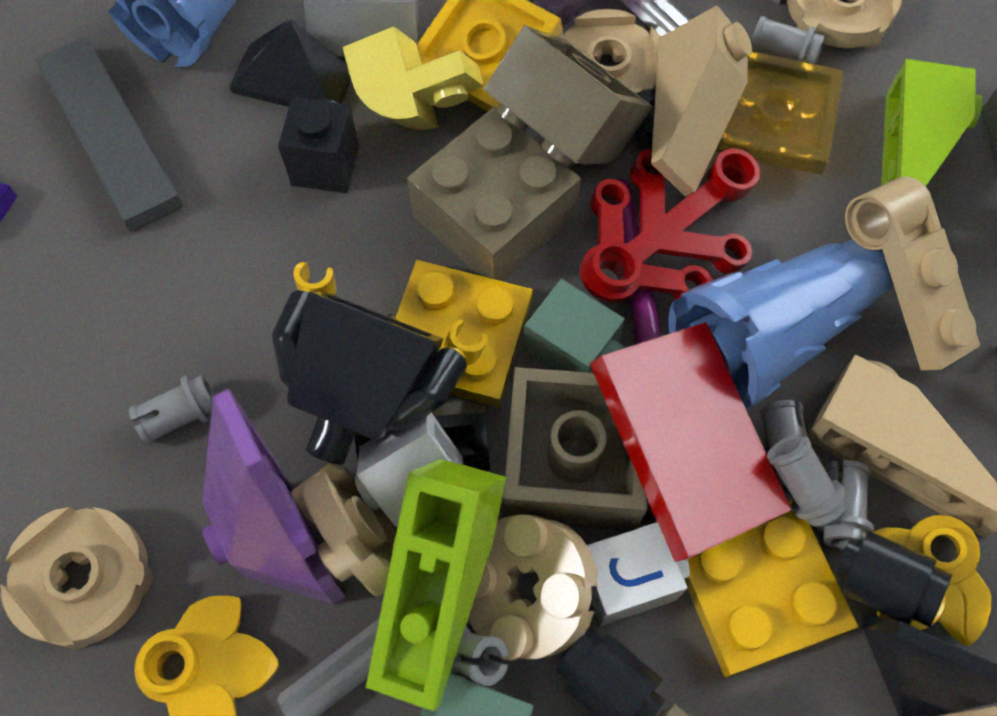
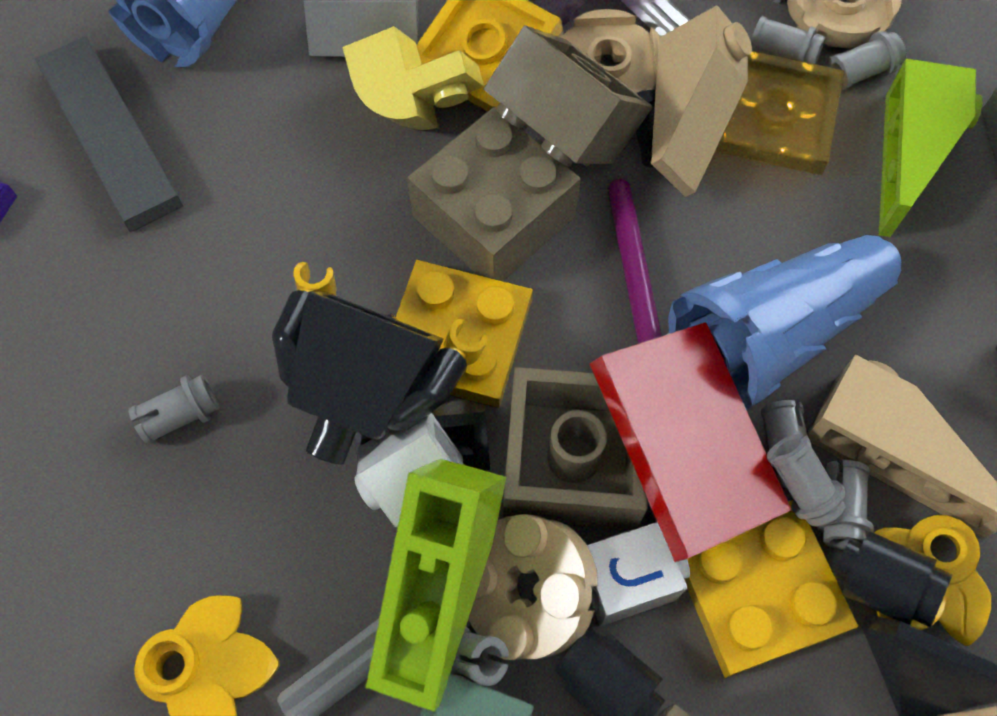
(37, 572): tan plate -> none
(254, 512): medium lavender wedge -> none
(290, 65): black slope -> none
(319, 144): black brick -> none
(354, 534): tan plate -> none
(571, 330): sand green brick -> none
(665, 232): red plant -> none
(879, 55): none -> light grey pin
(921, 266): tan plate -> none

